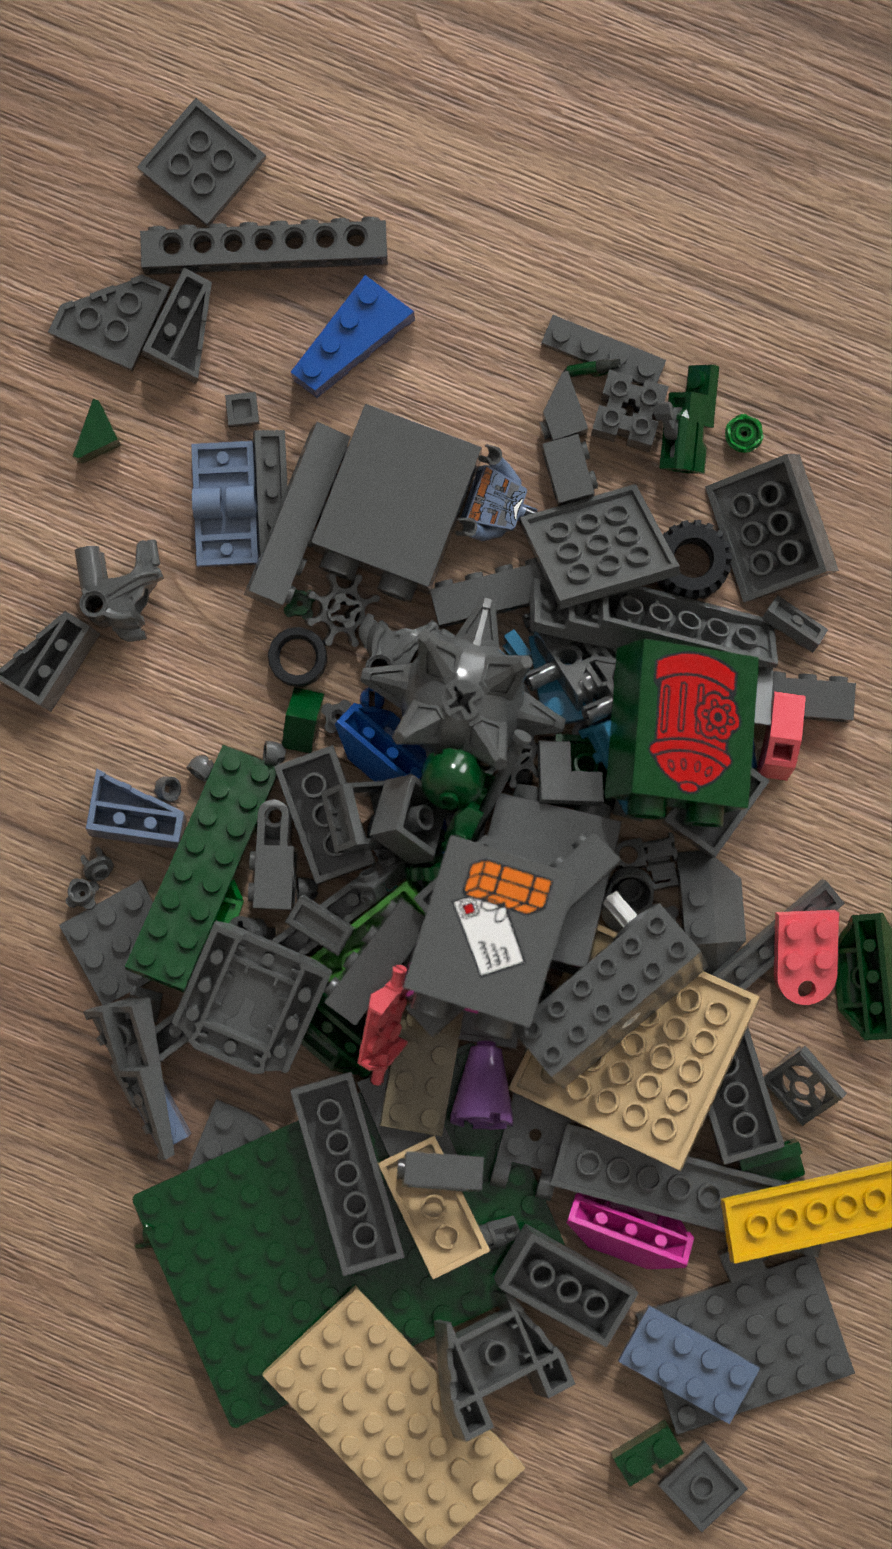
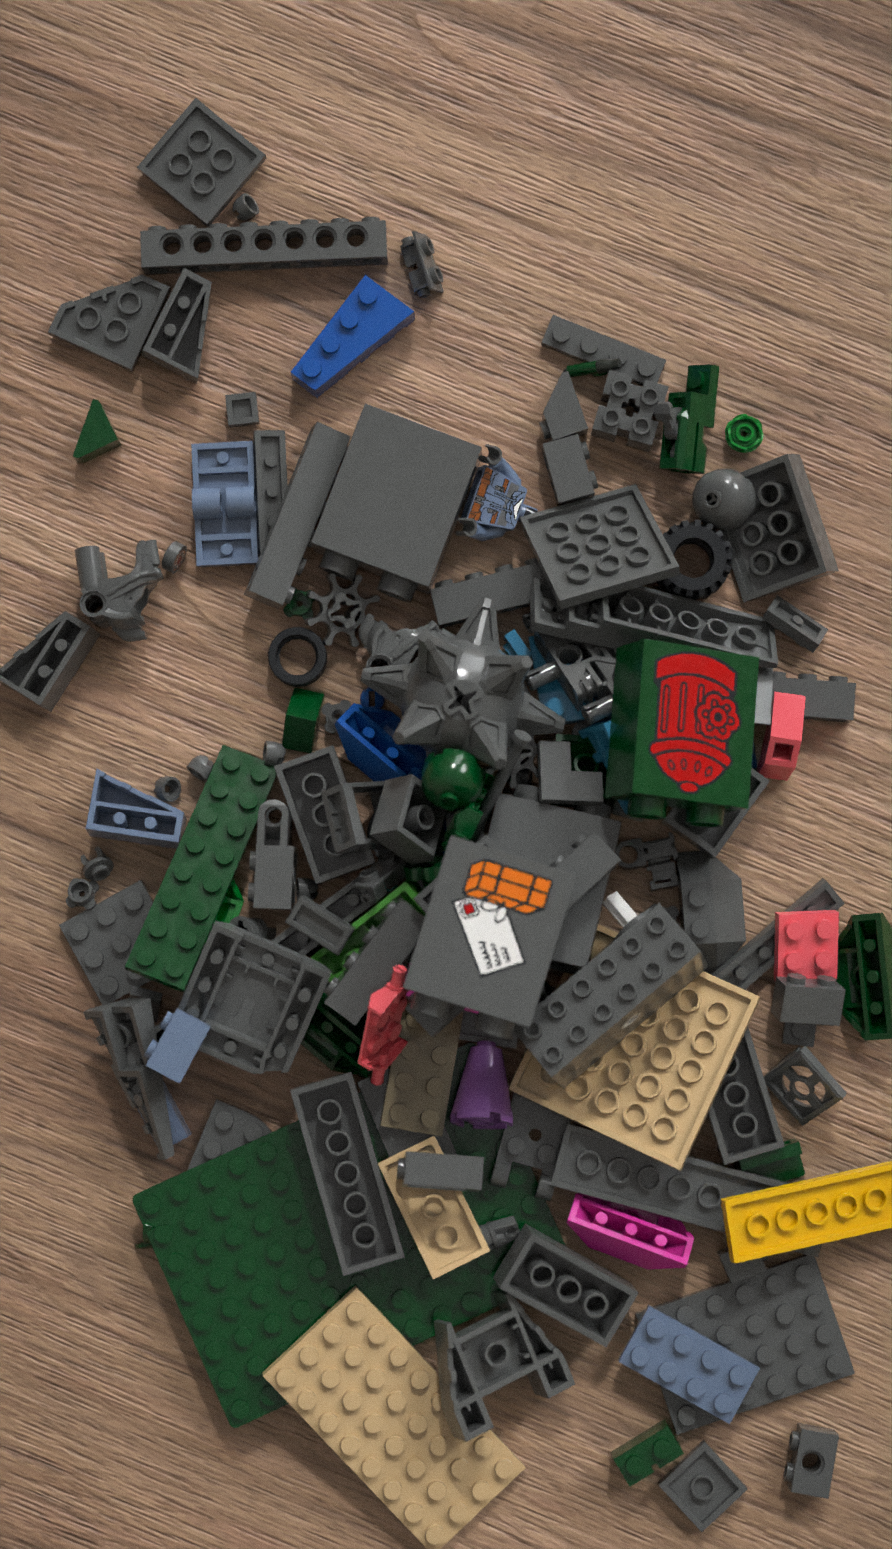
(174, 557): none -> dark grey tile
(177, 1045): none -> sand blue brick
(246, 207): none -> dark grey hinge
(419, 253): none -> dark grey hinge
(634, 887): dark grey cap -> none
(723, 499): none -> dark grey cylinder
(798, 1034): none -> dark grey plate
(808, 1000): none -> dark grey brick
(817, 1478): none -> dark grey brick

